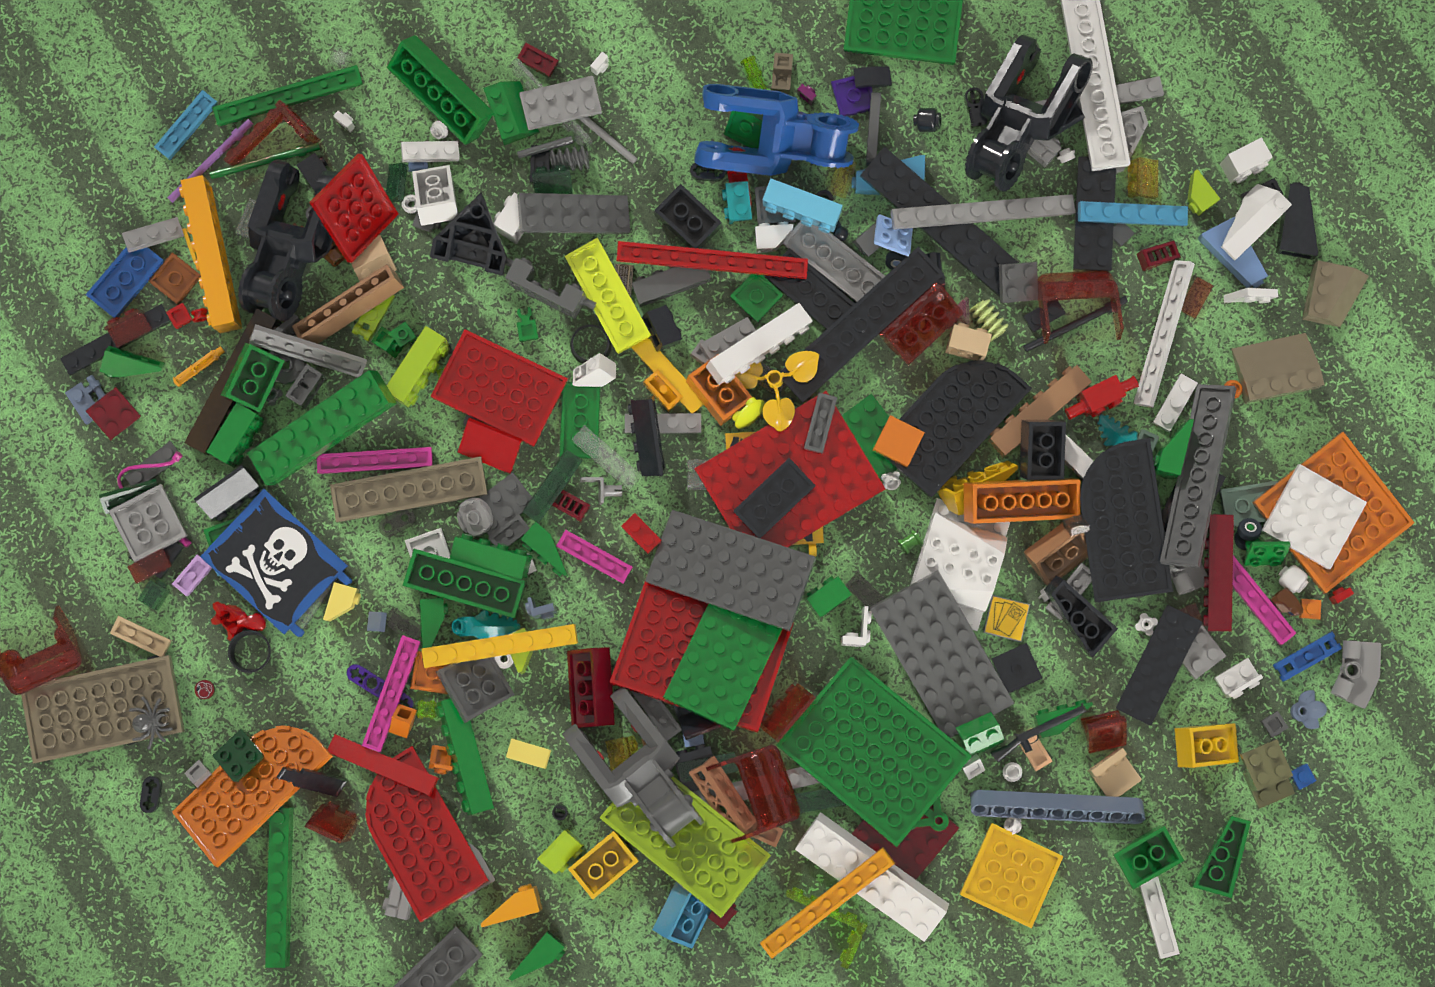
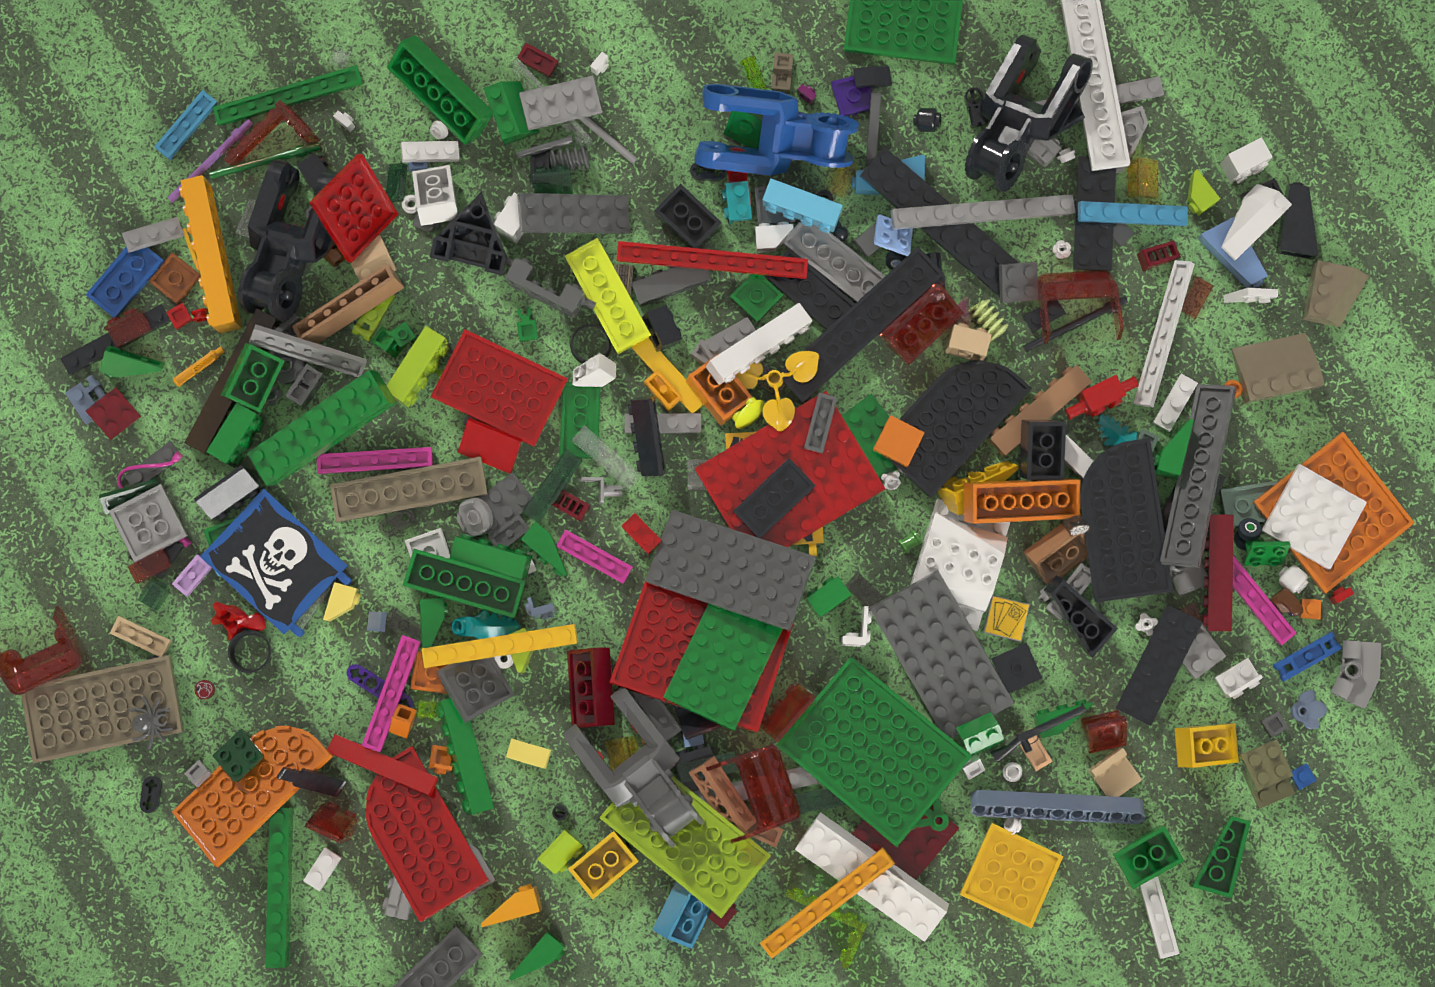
(322, 869): none -> white plate
(1062, 254): none -> white plate

